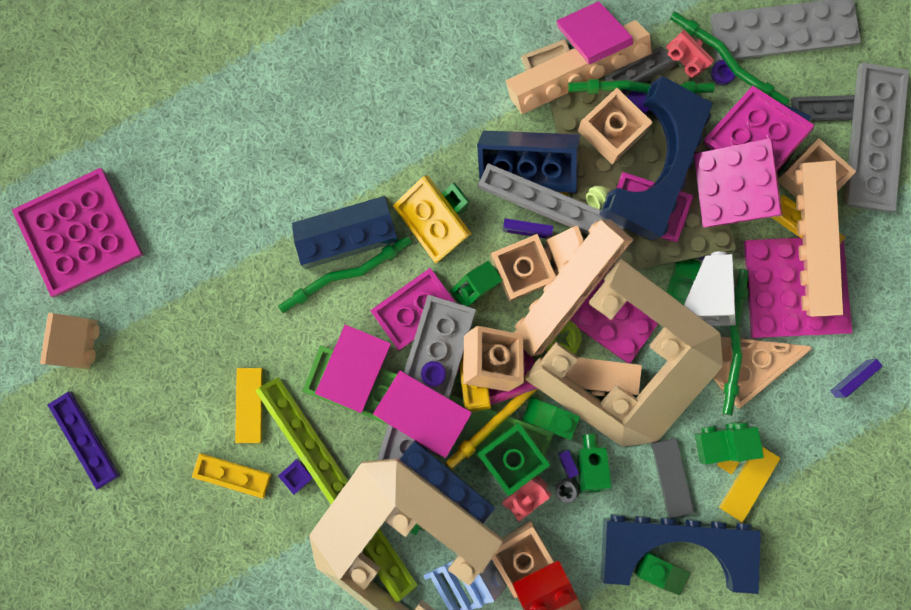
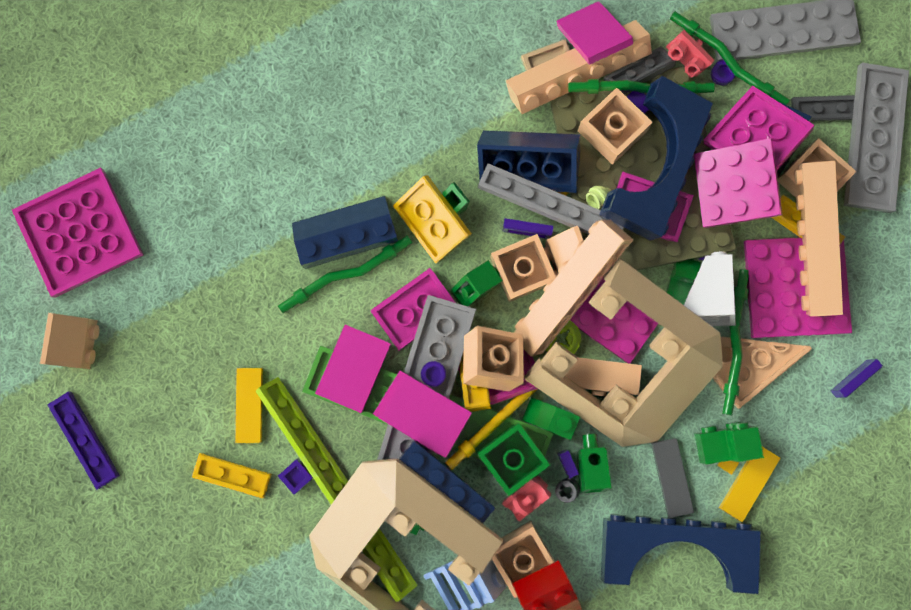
(662, 573): green slope -> none

